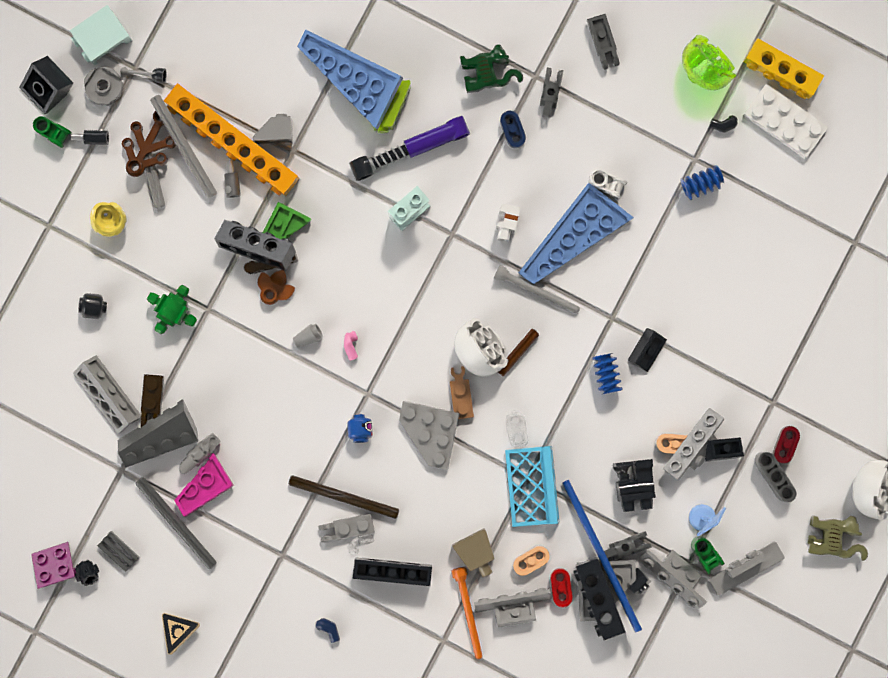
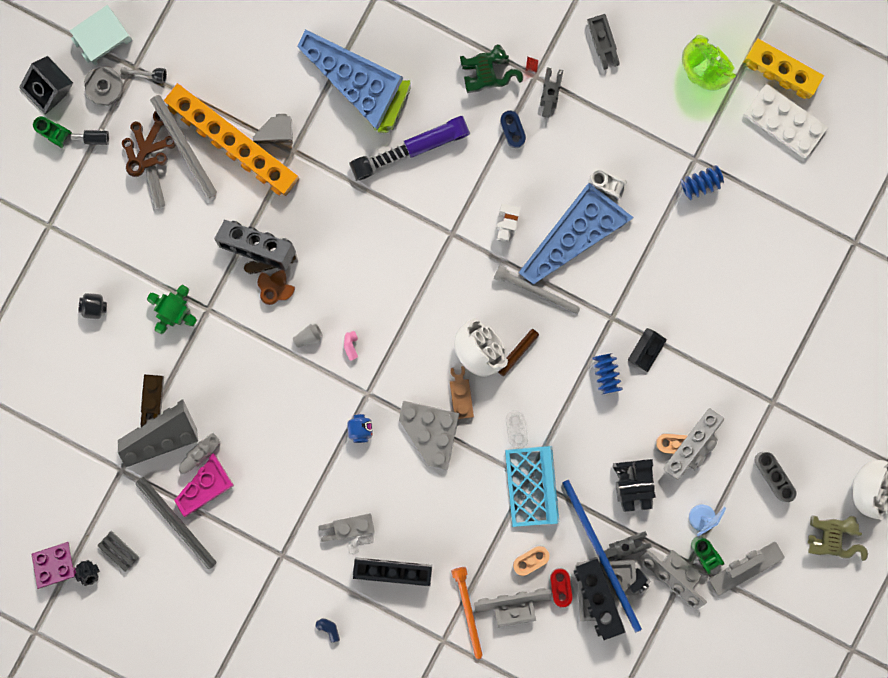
(108, 392): light grey fence -> none
(112, 223): light yellow piece -> none
(177, 631): black piece -> none
(232, 184): flat silver piece -> none
(285, 221): bright green wing -> none
(343, 497): dark brown axle -> none
(409, 208): light aqua panel -> none
(475, 552): dark tan torso -> none
(531, 64): none -> clear red piece
(724, 449): black slope -> none
(725, 125): black arm -> none
(787, 445): dark red plate -> none

